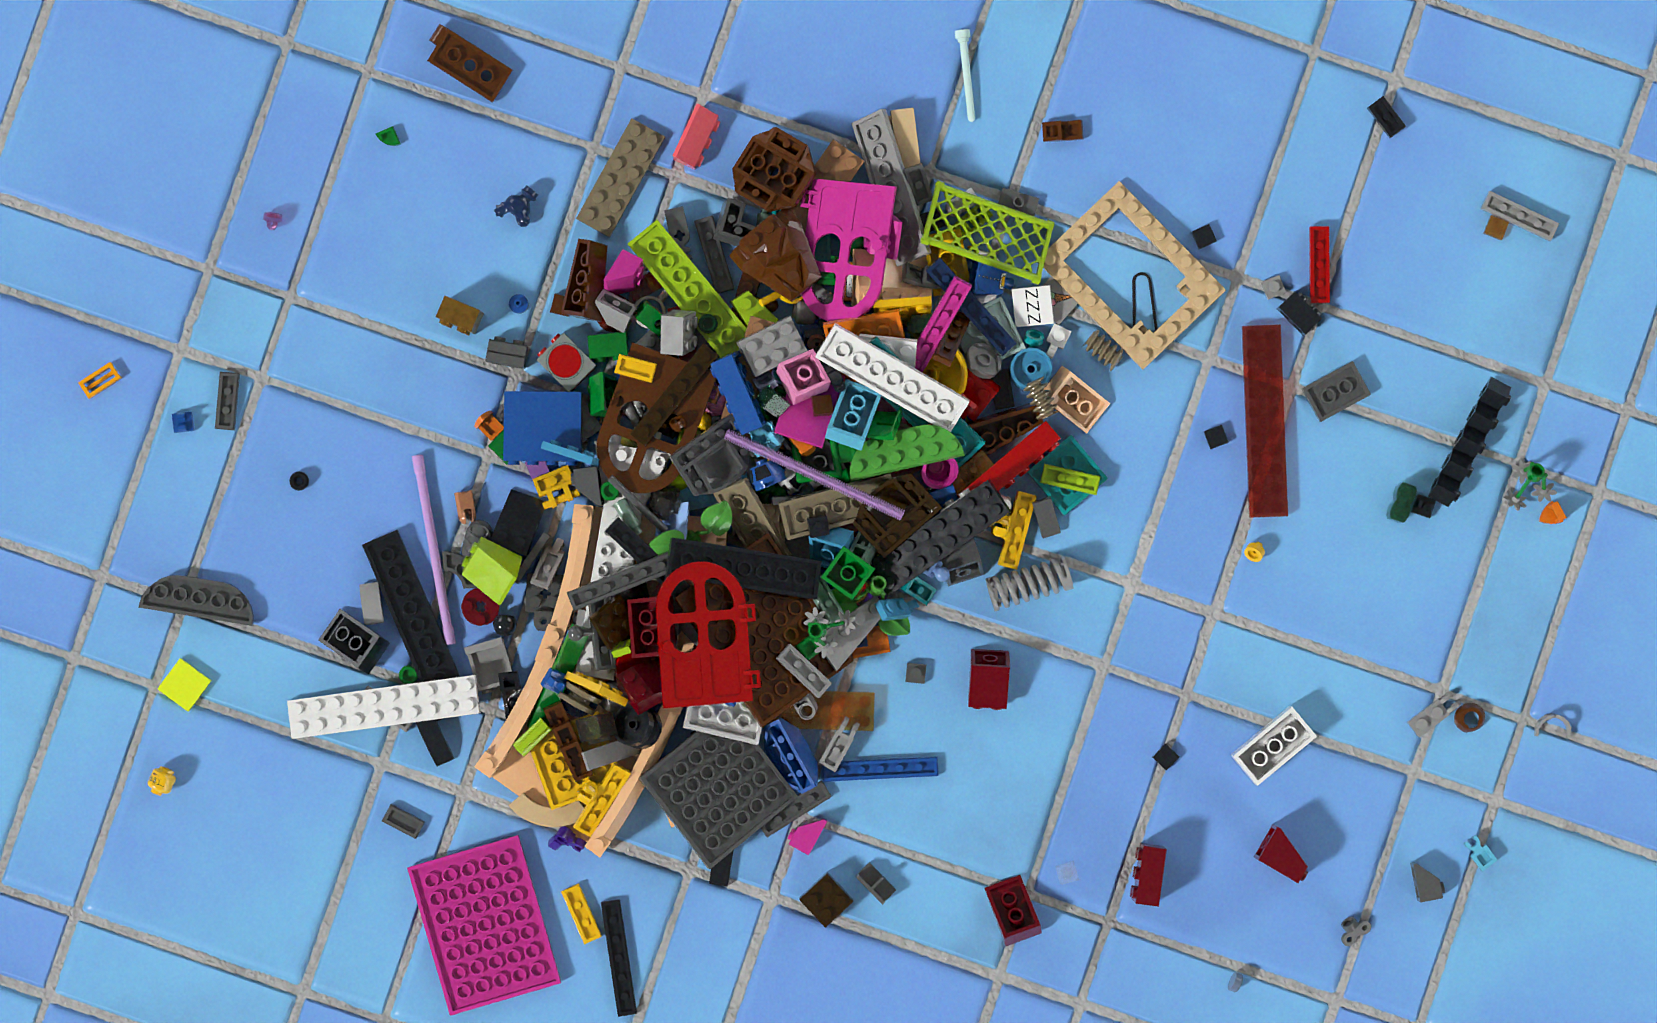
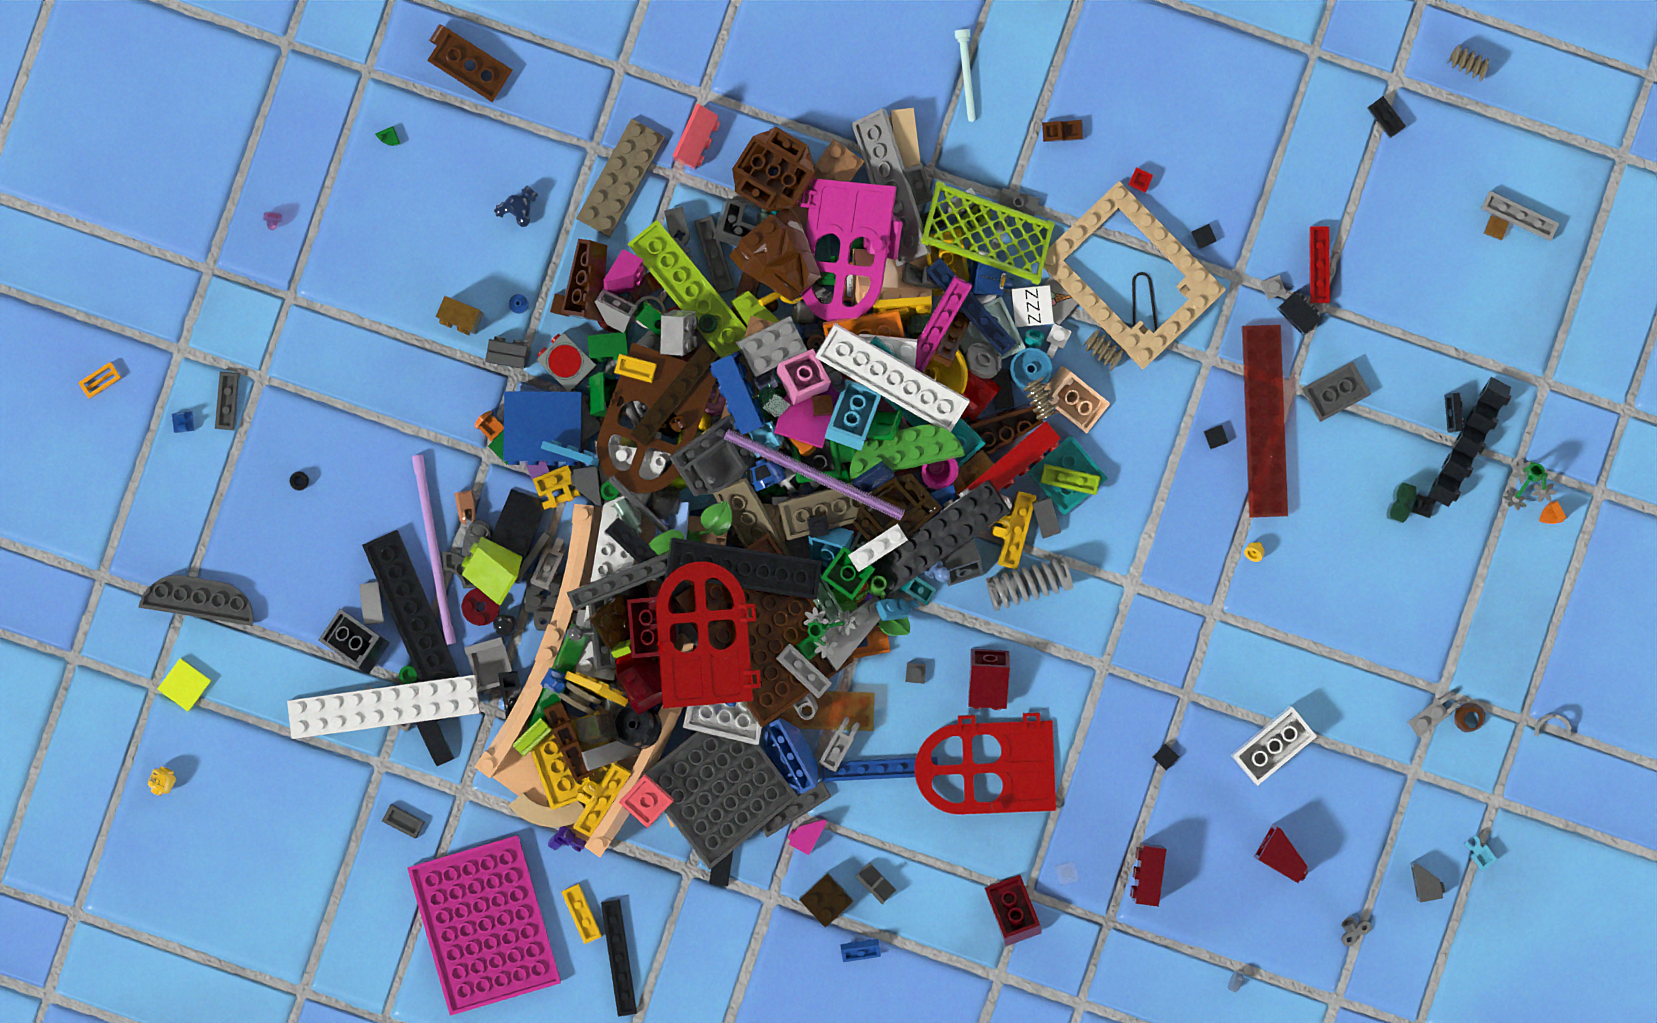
(646, 800): none -> coral tile
(860, 950): none -> blue plate
(873, 478): none -> dark blue tile
(877, 547): none -> white plate
(1023, 766): none -> red door
(1140, 180): none -> red plate
(1453, 412): none -> black plate
(1469, 62): none -> dark tan piece

